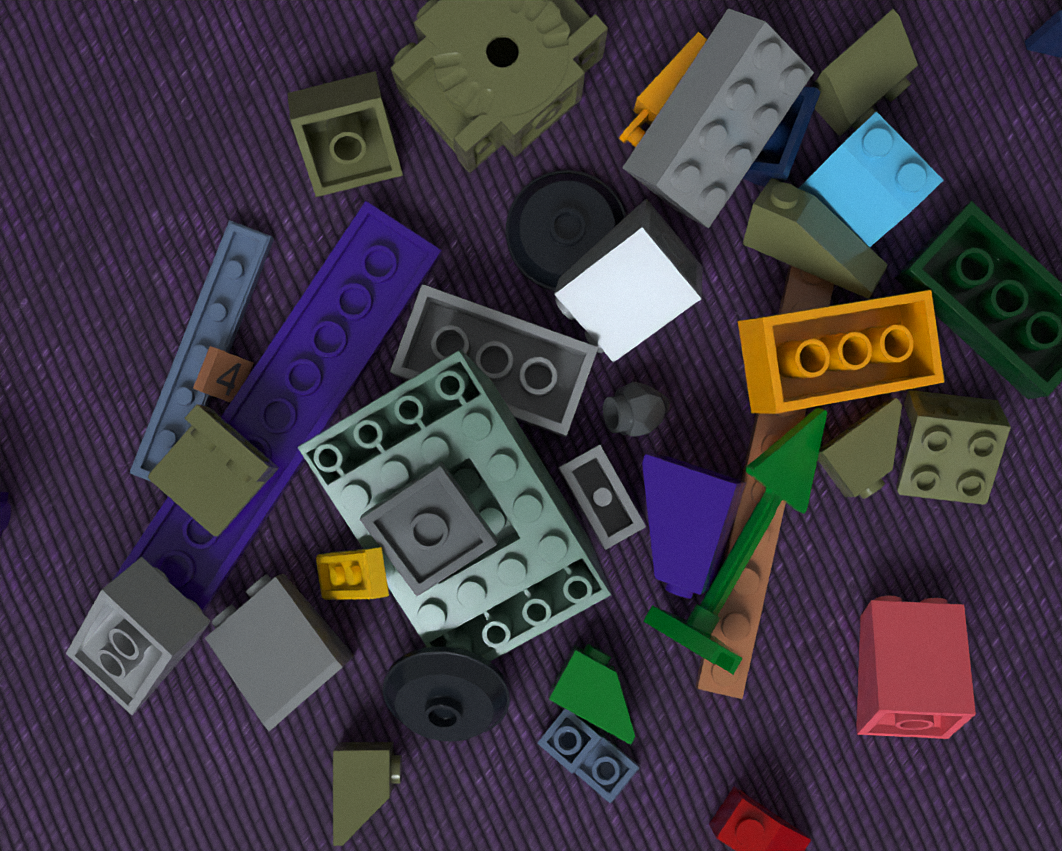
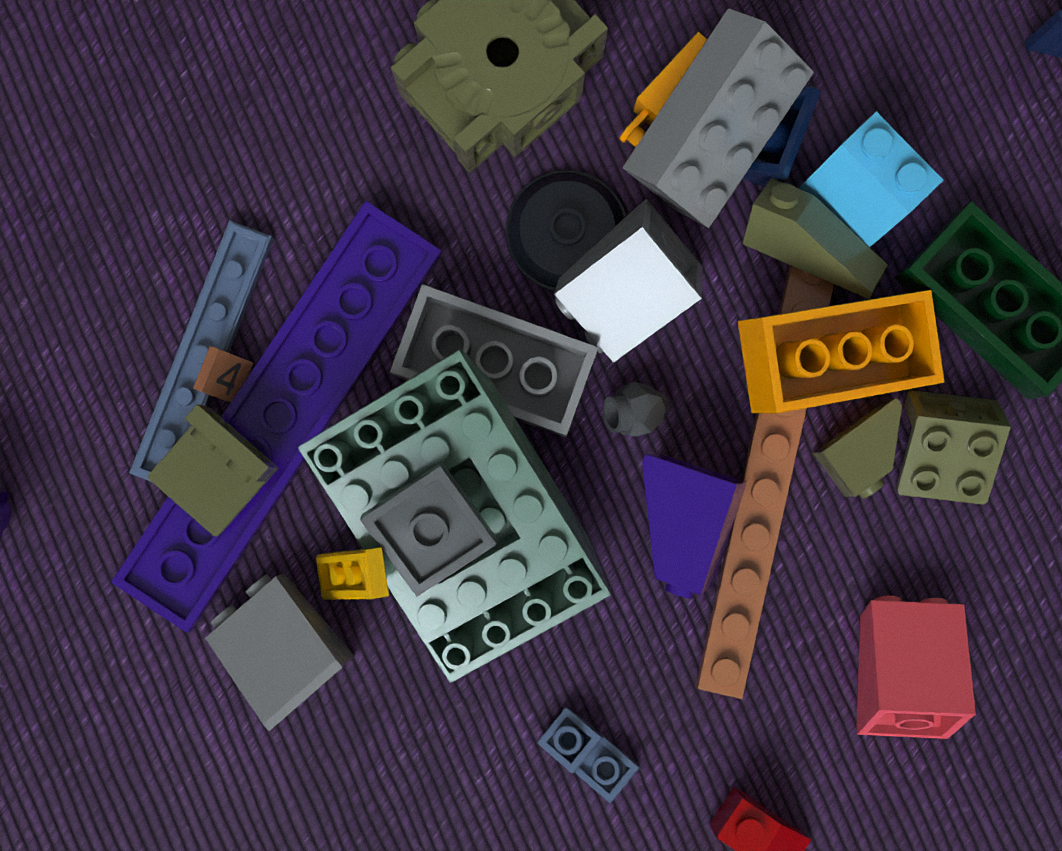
(136, 634): light grey slope -> none
(344, 134): olive slope -> none
(361, 784): olive slope -> none
(446, 693): black piece -> none
(593, 691): green slope -> none
(602, 497): light grey brick -> none
(787, 475): green piece -> none
(865, 75): olive slope -> none

